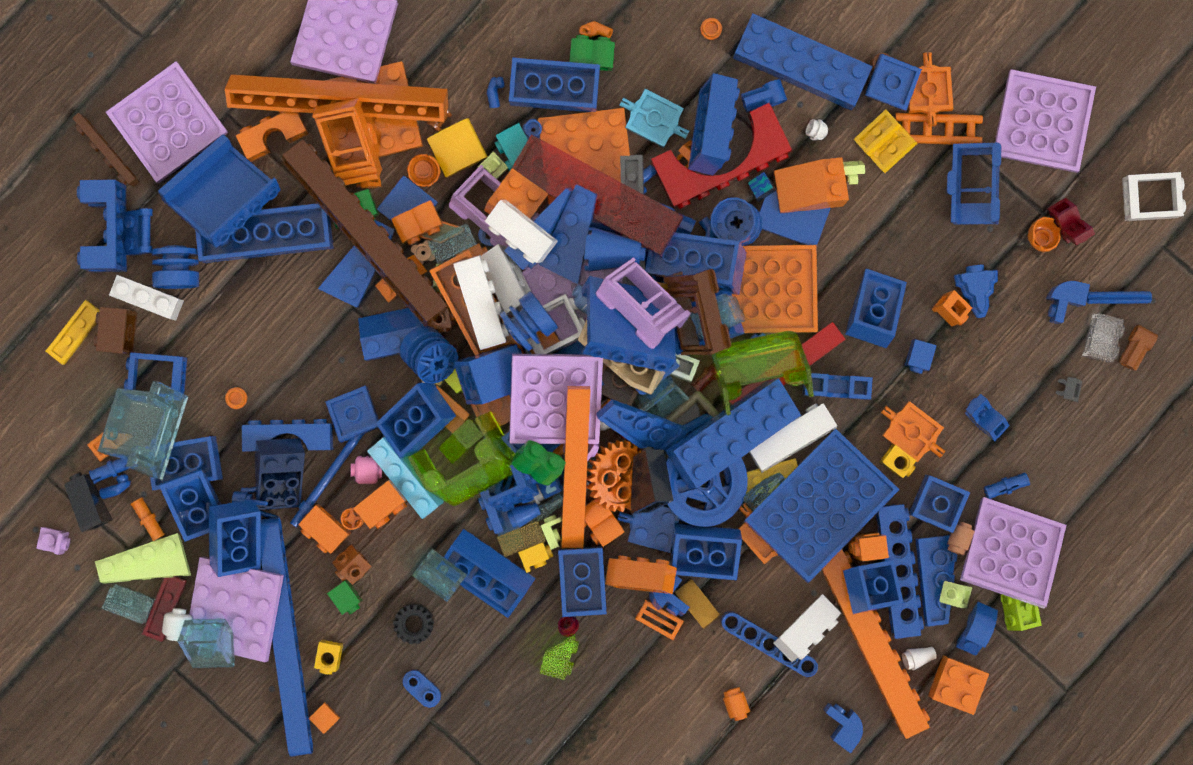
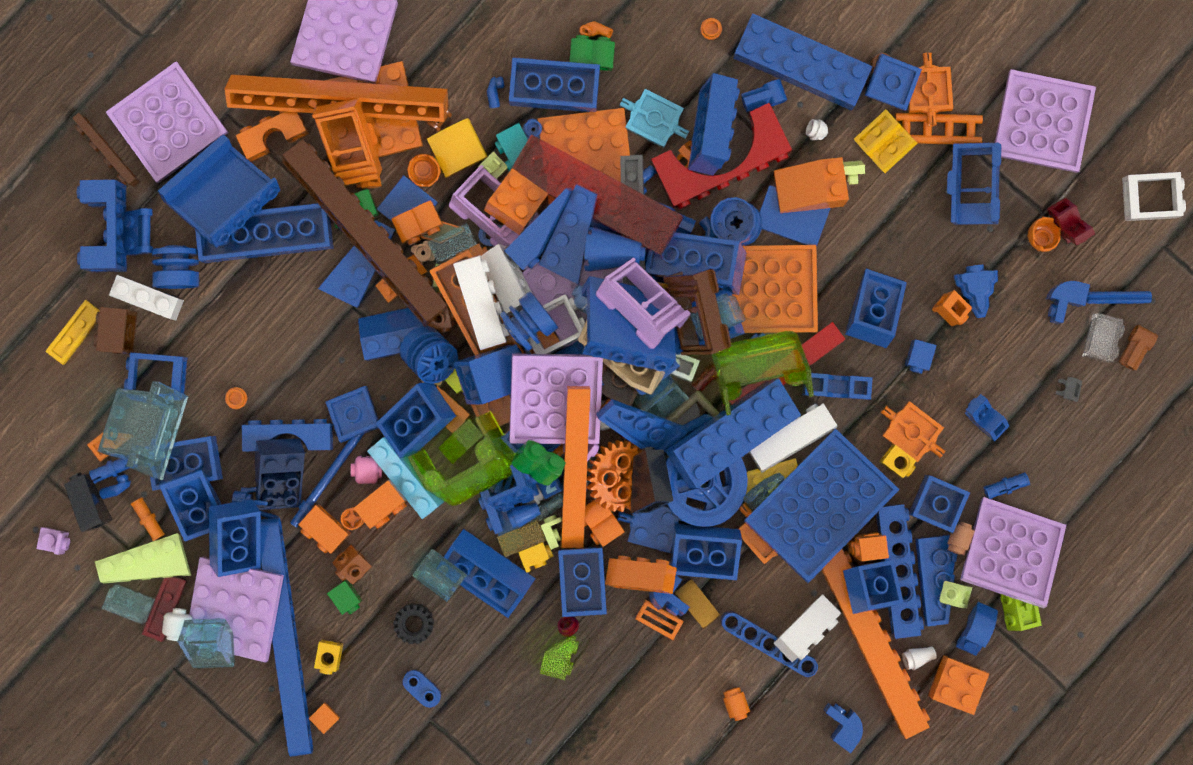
(520, 231): white brick -> none
(761, 186): tile -> none

